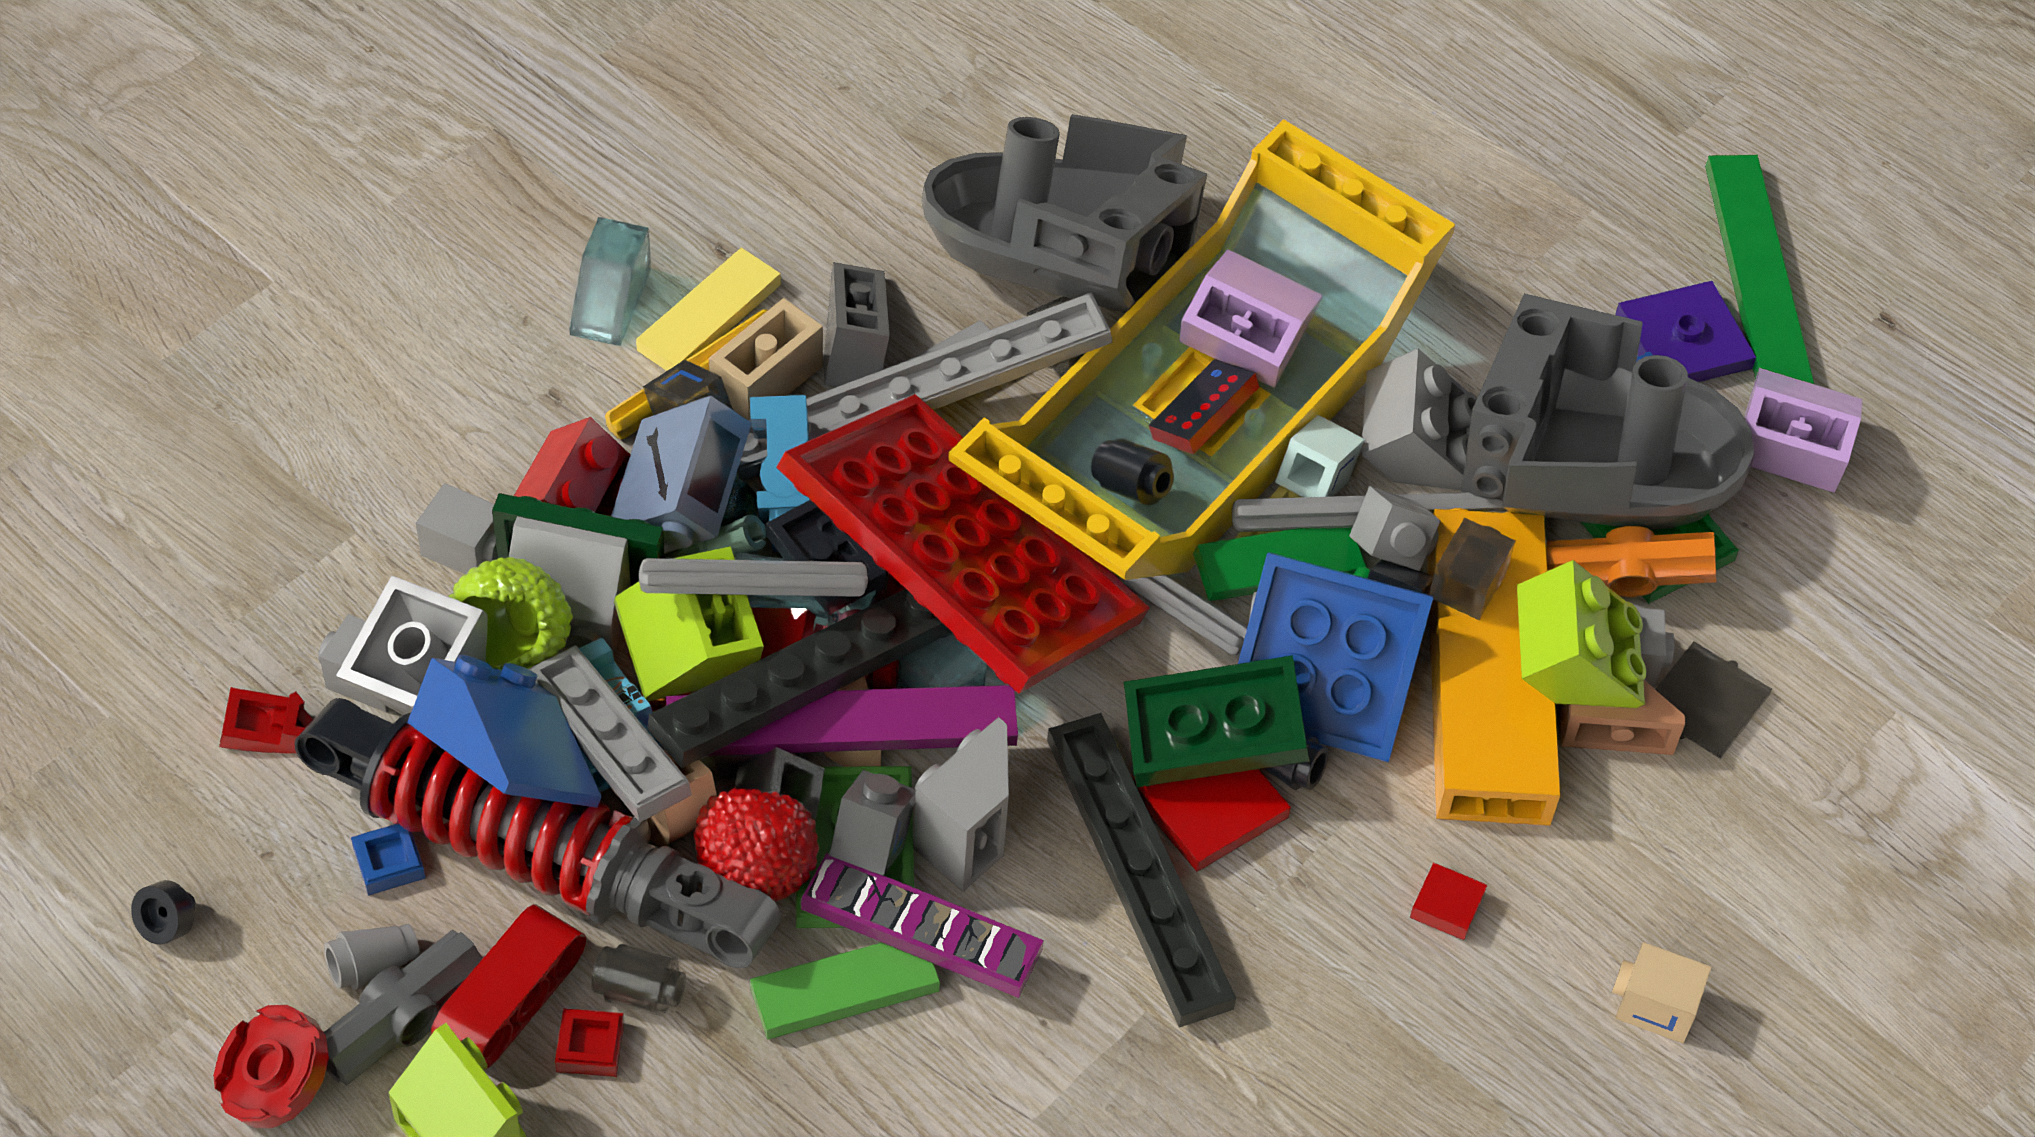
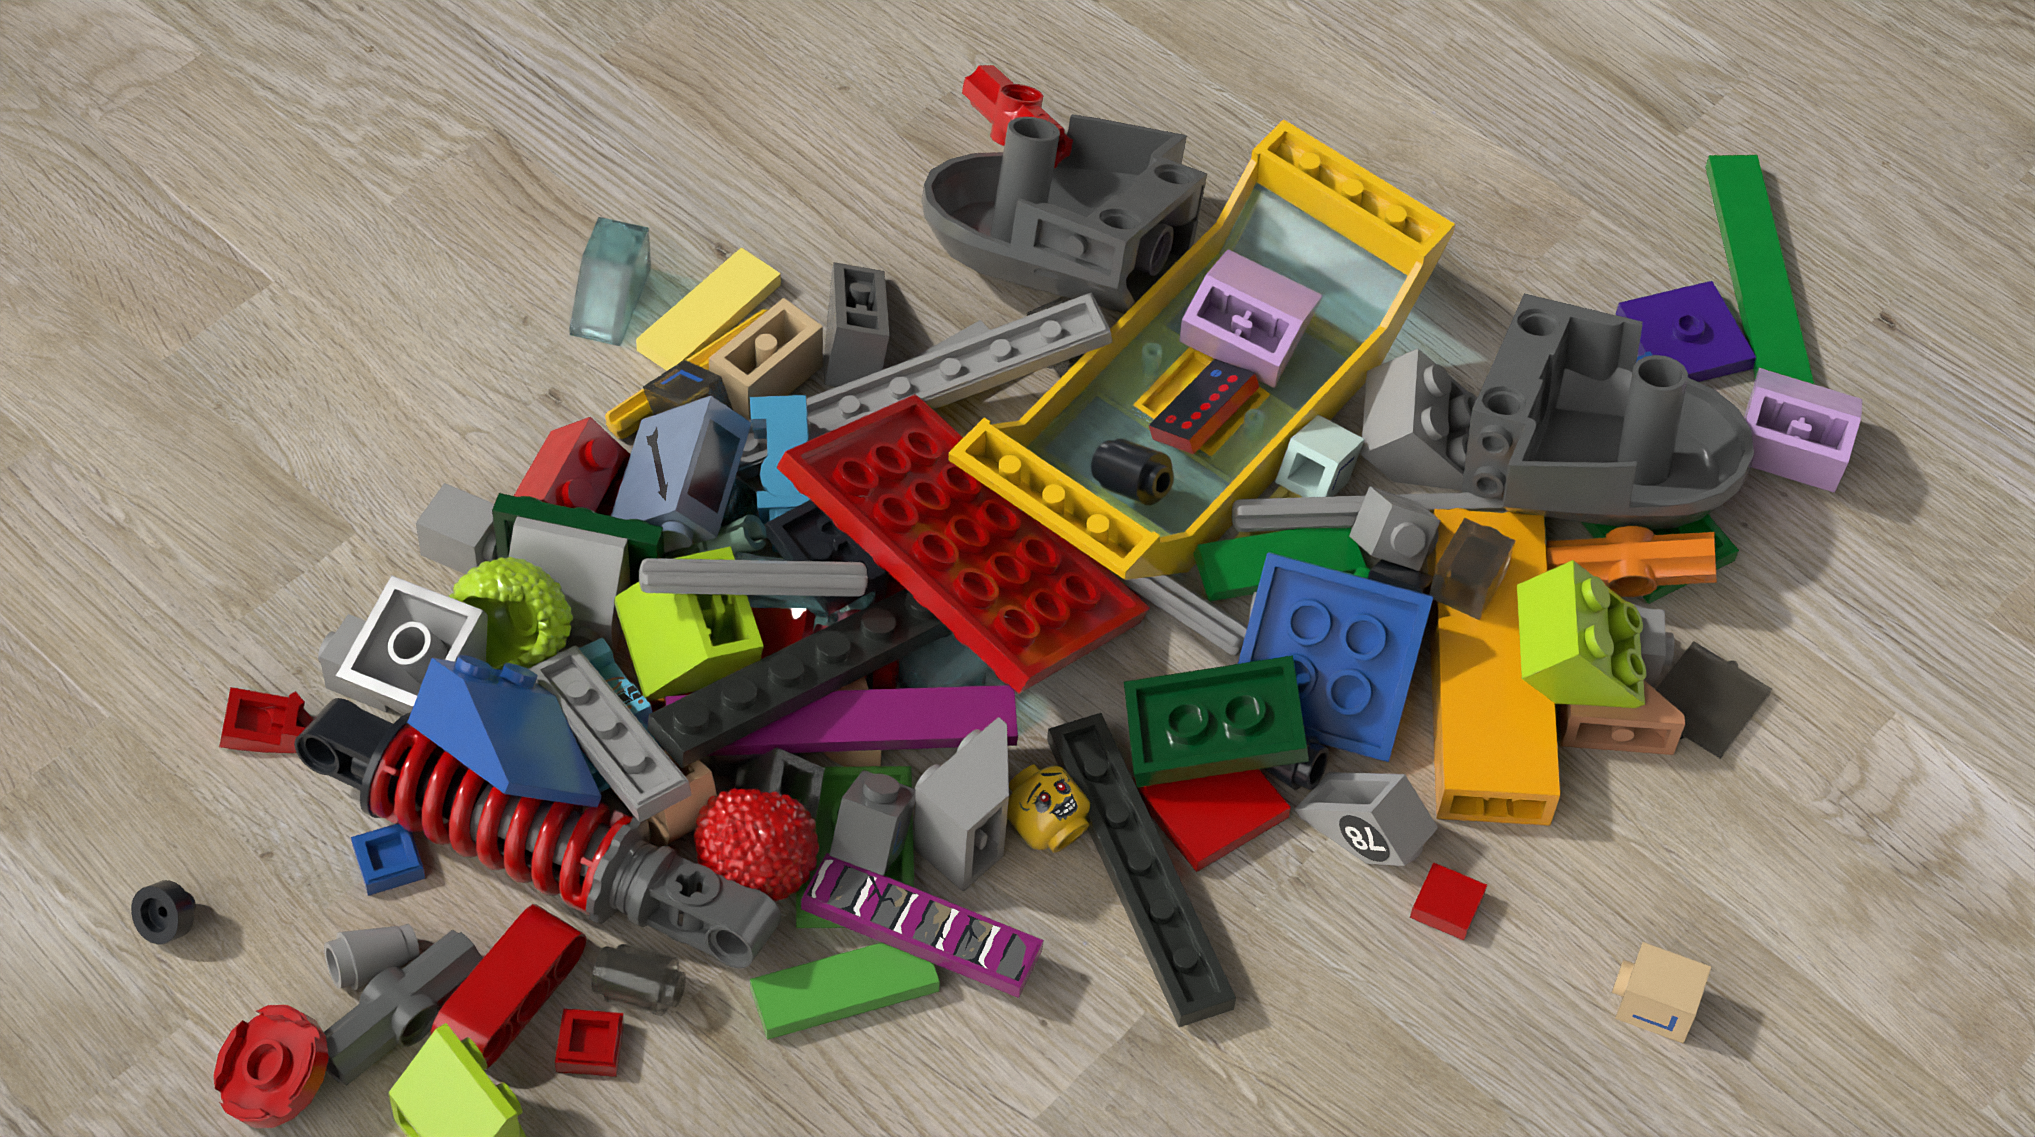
(1003, 101): none -> red piece
(1047, 808): none -> yellow head
(1370, 816): none -> light grey slope

